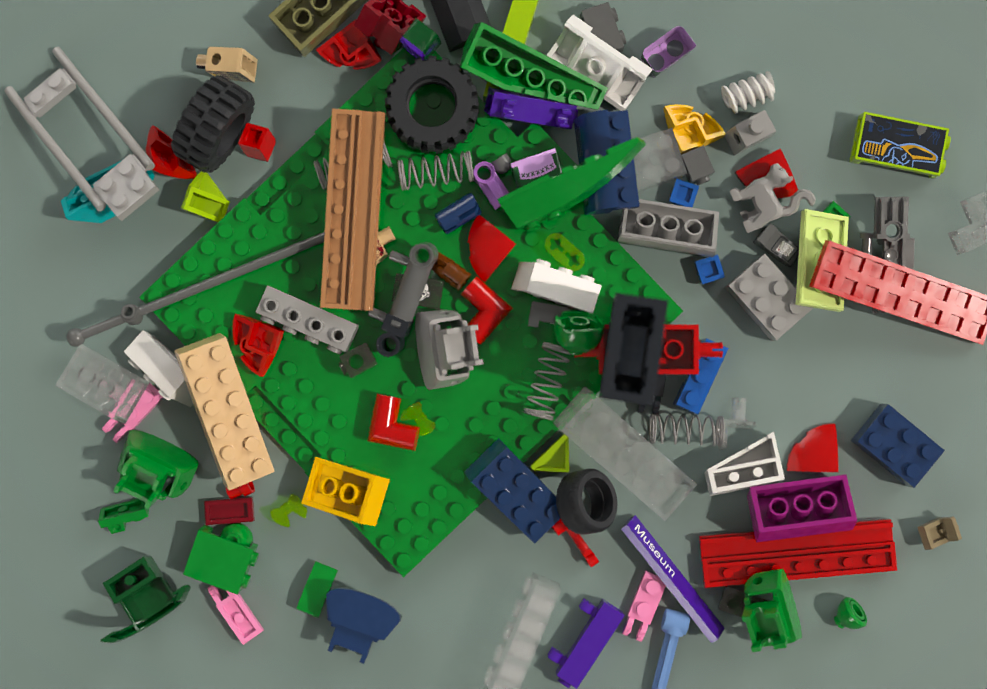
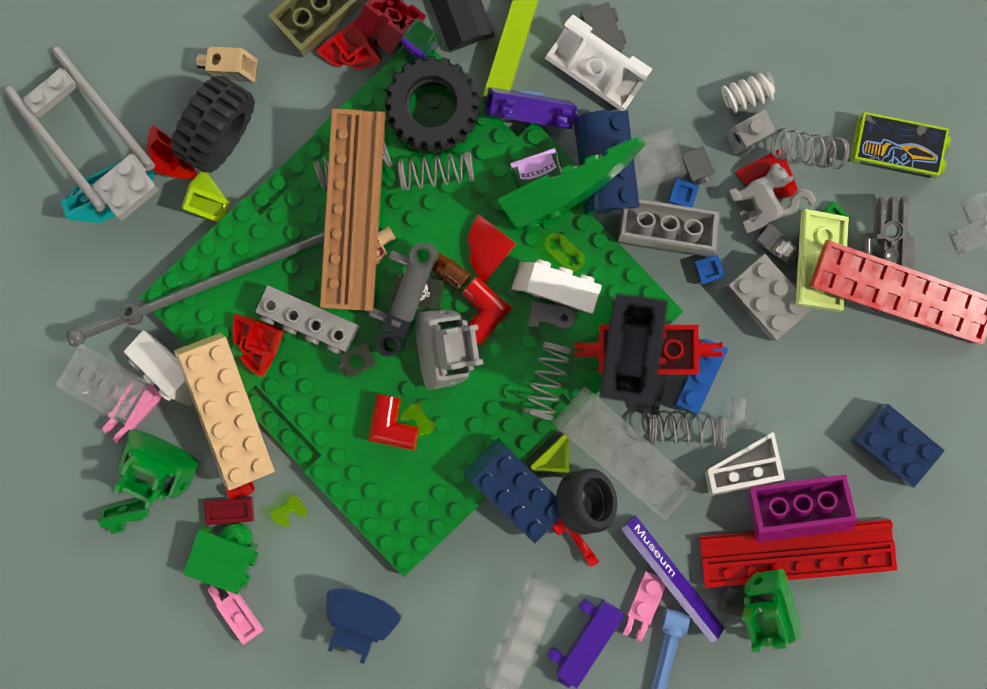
(143, 596): dark green piece -> none
(257, 142): red panel -> none
(316, 588): green slope -> none
(345, 491): yellow slope -> none
(458, 213): dark blue arm -> none
(492, 187): medium lavender piece -> none
(502, 164): dark grey hinge -> none
(525, 70): green wedge -> none
(578, 332): green cylinder -> none
(677, 33): lavender piece -> none
(692, 128): yellow brick -> none
(788, 143): none -> light grey piece
(815, 451): red brick -> none
(850, 614): green brick -> none
(939, 532): dark tan bracket -> none

